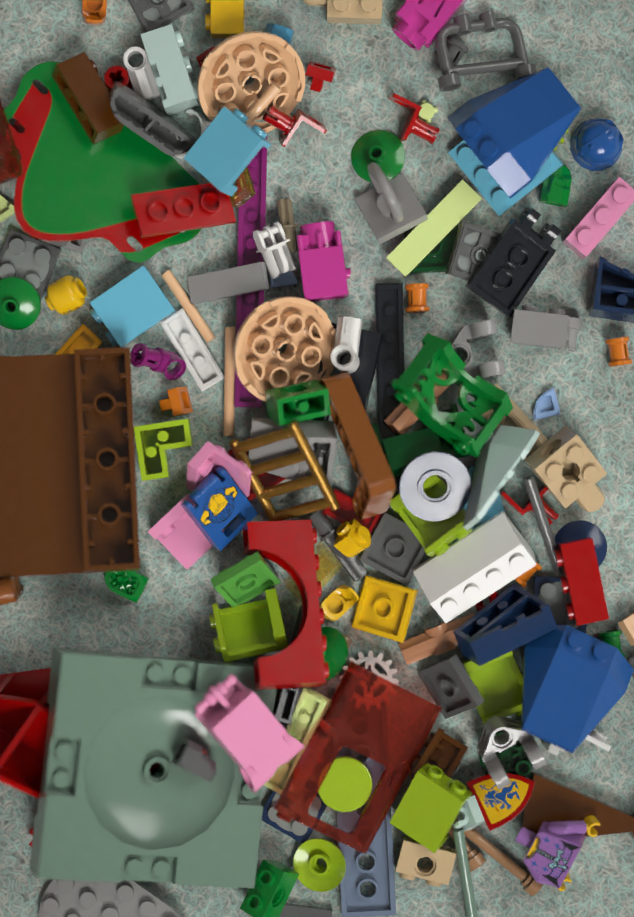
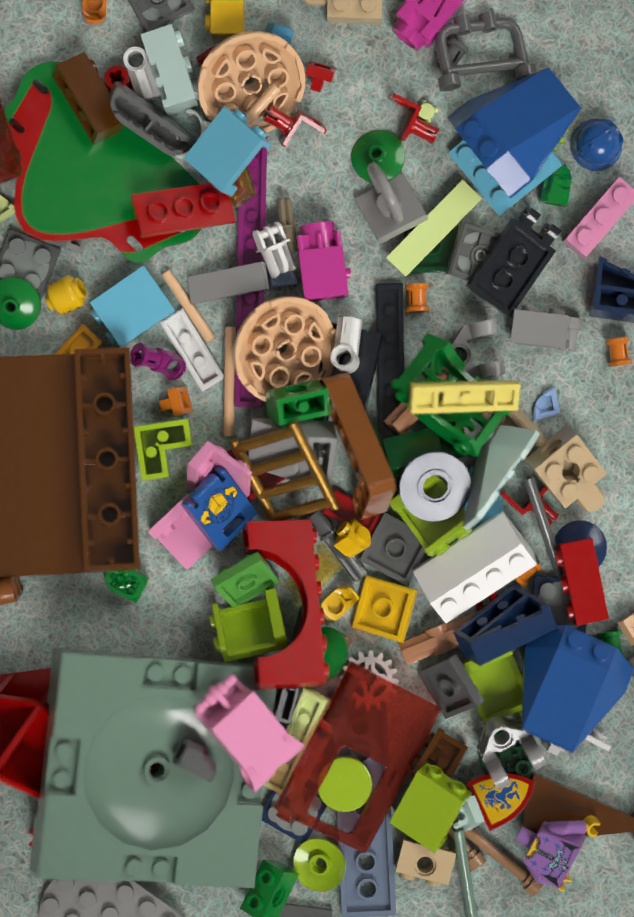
(464, 396): none -> light yellow hinge

